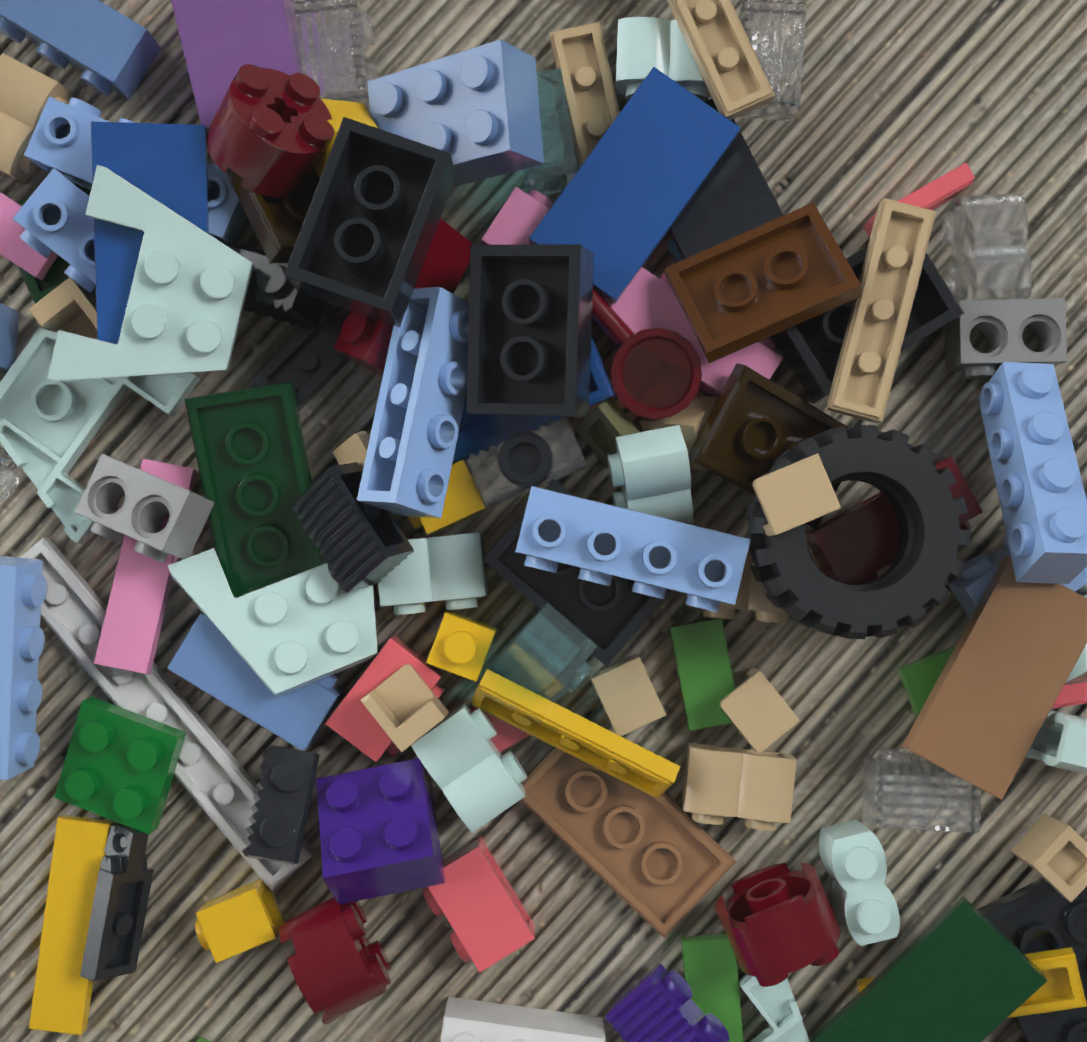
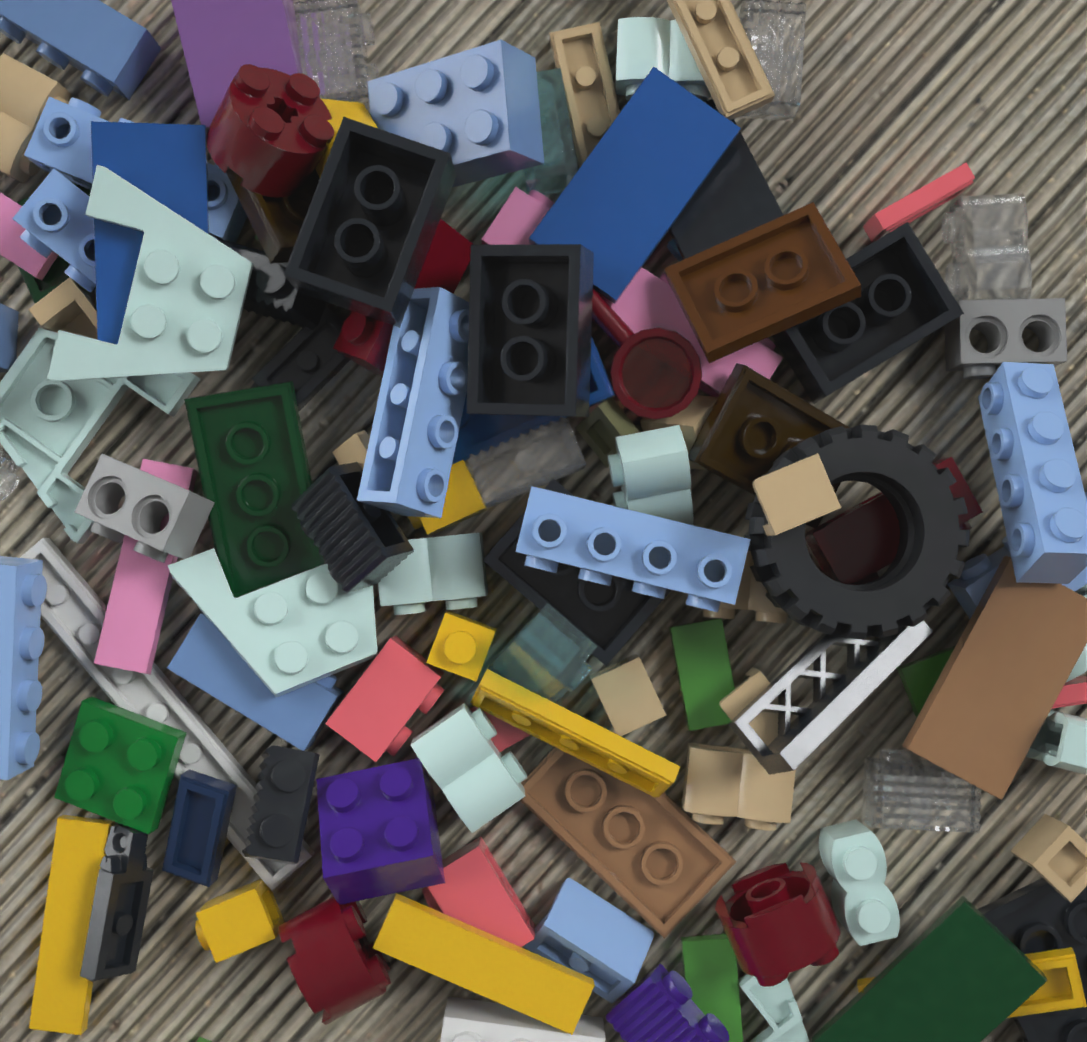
(199, 827): none -> dark blue tile
(405, 707): tan panel -> none
(483, 963): none -> yellow tile
(525, 459): black tile -> none
(592, 939): none -> light blue panel
(829, 705): none -> fence
(882, 311): tan tile -> none

